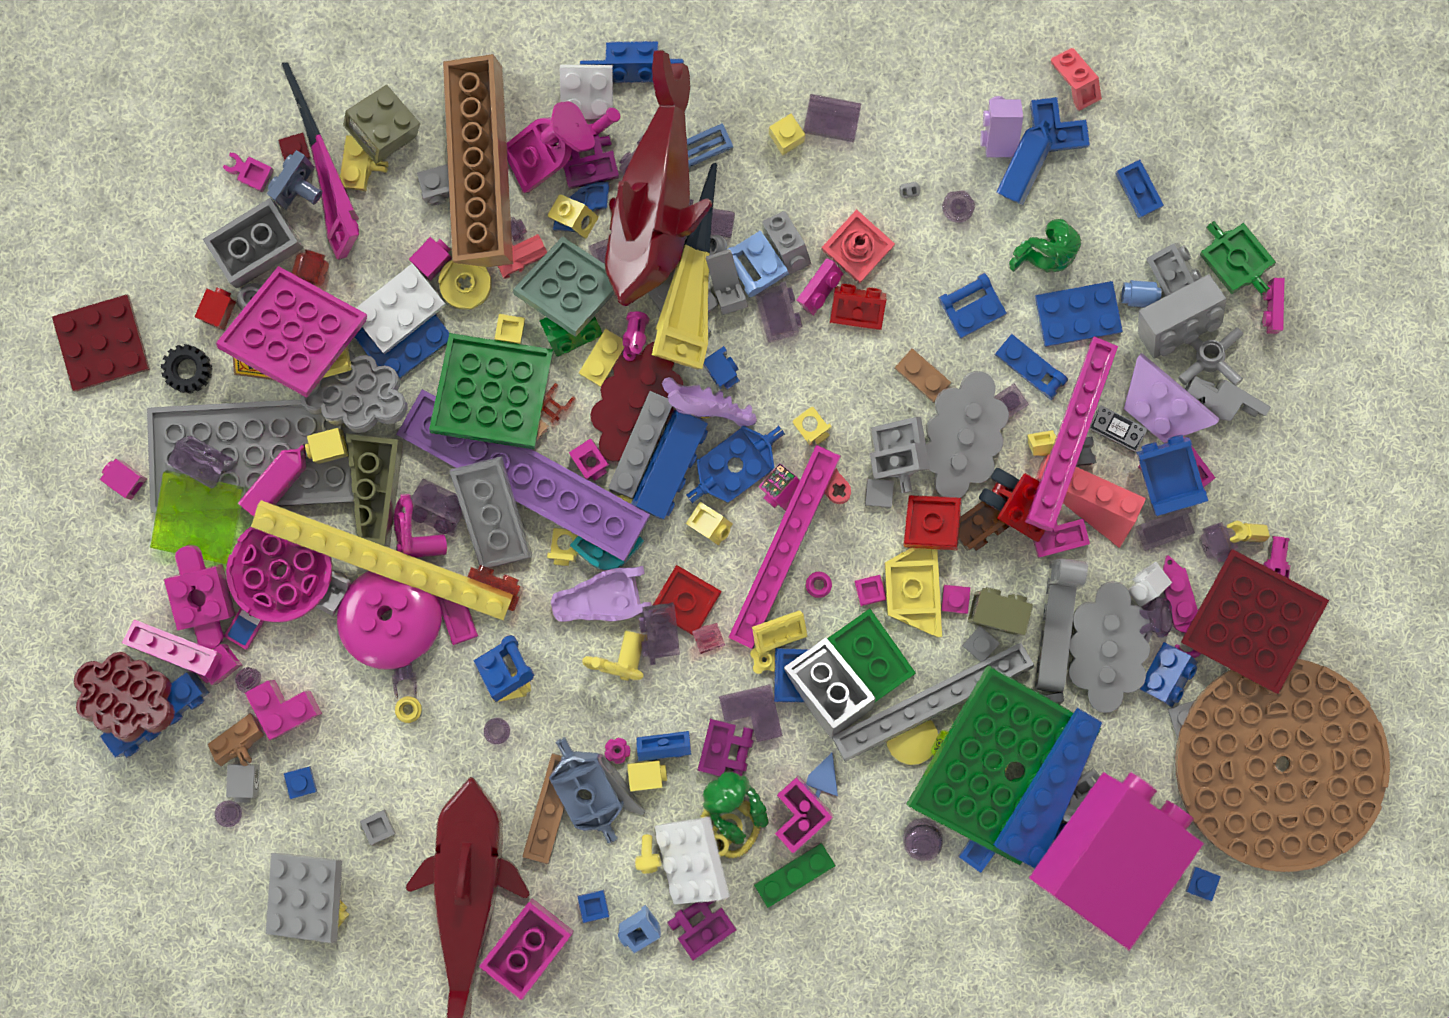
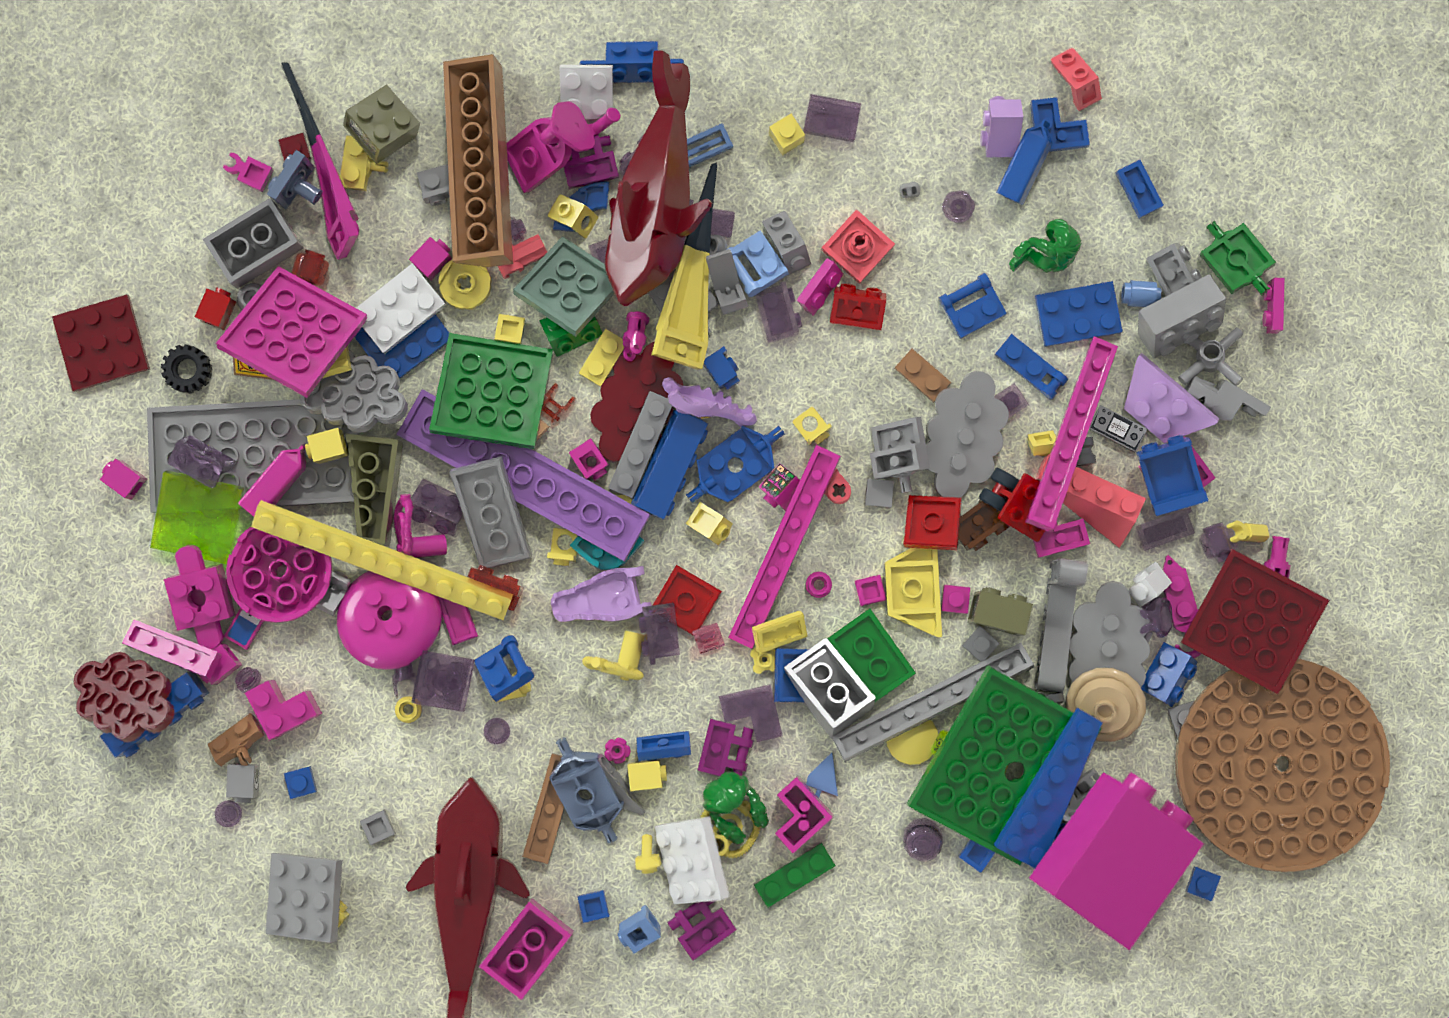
(442, 681): none -> clear purple plate
(1112, 699): none -> tan piece

